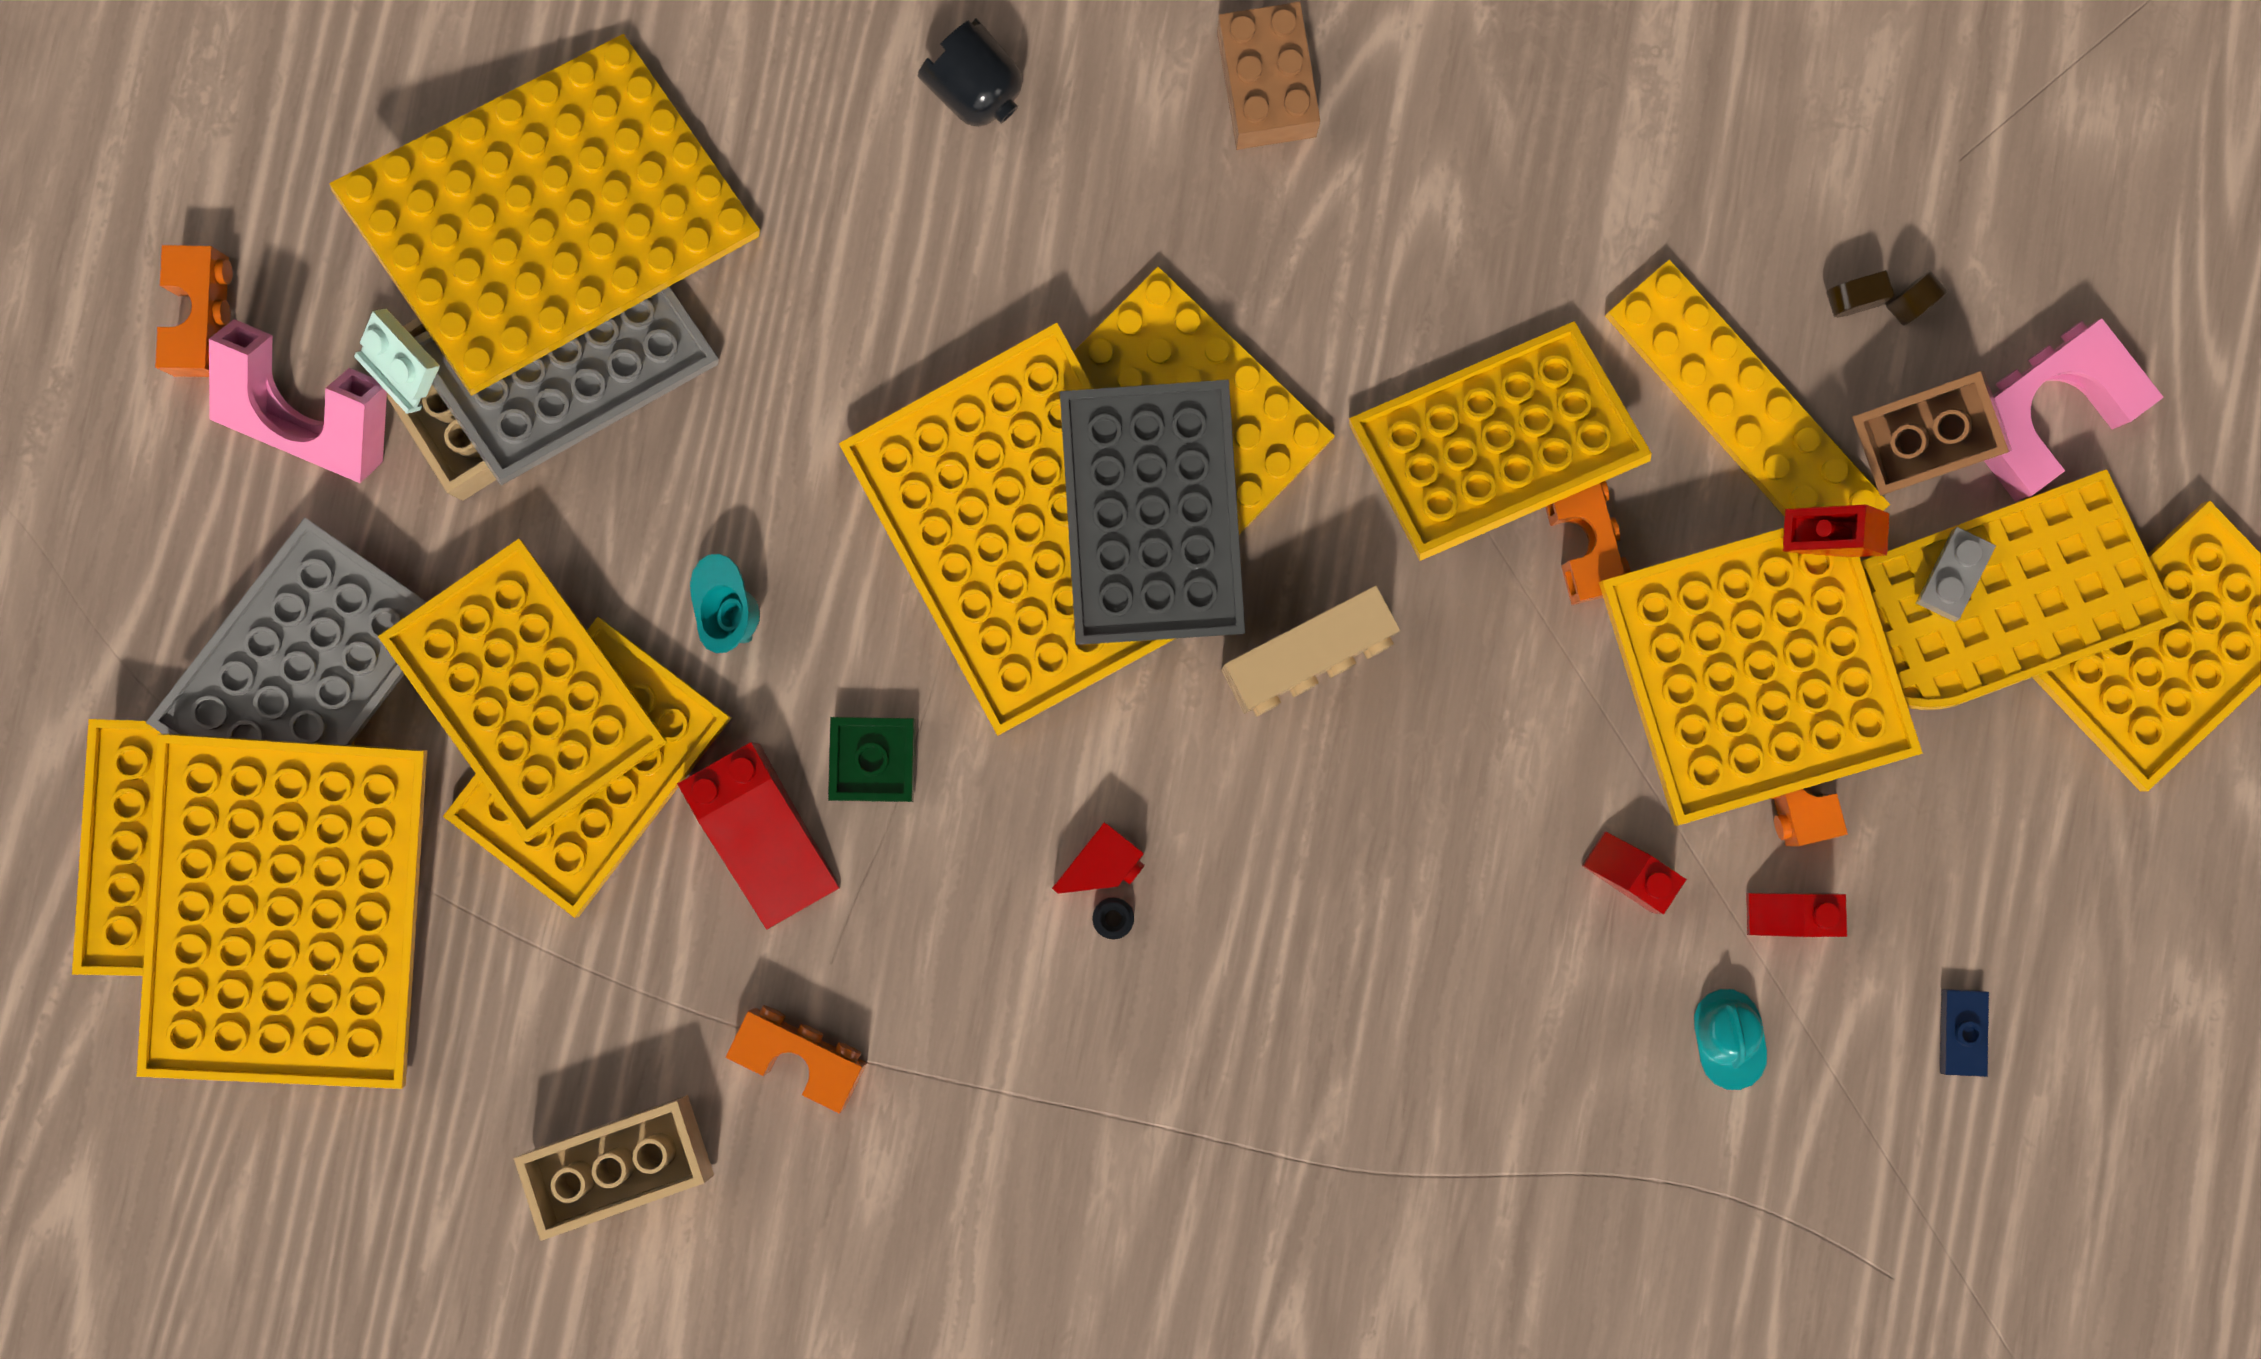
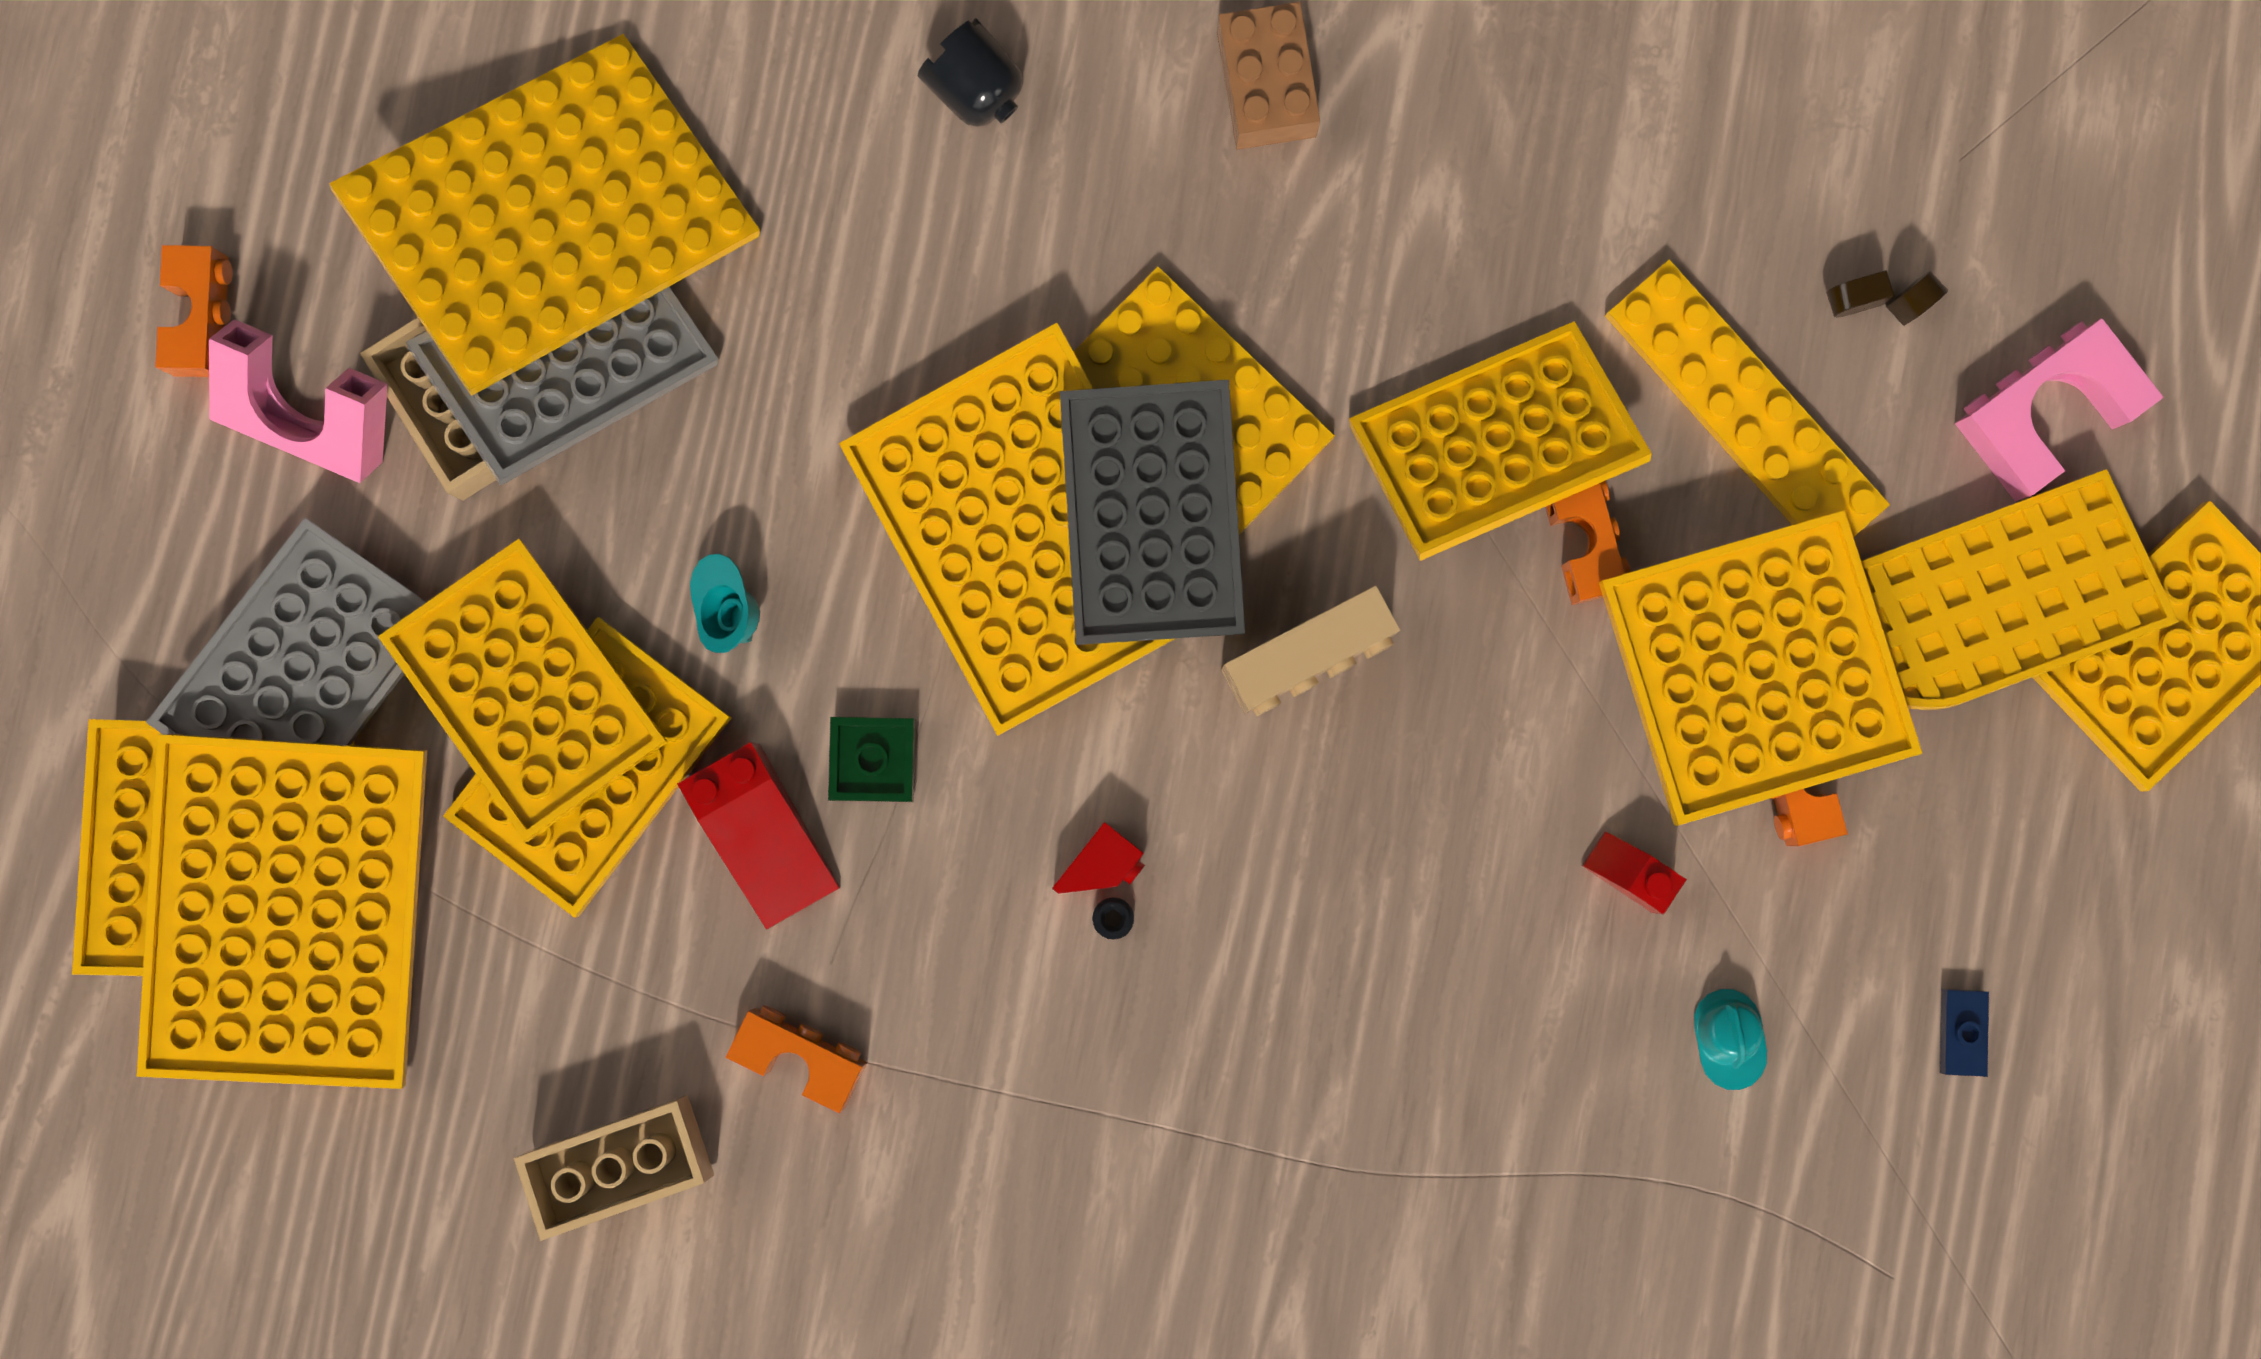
(396, 360): light aqua plate -> none
(1796, 914): red slope -> none
(1837, 531): red slope -> none
(1932, 433): medium nougat brick -> none
(1955, 574): light grey plate -> none

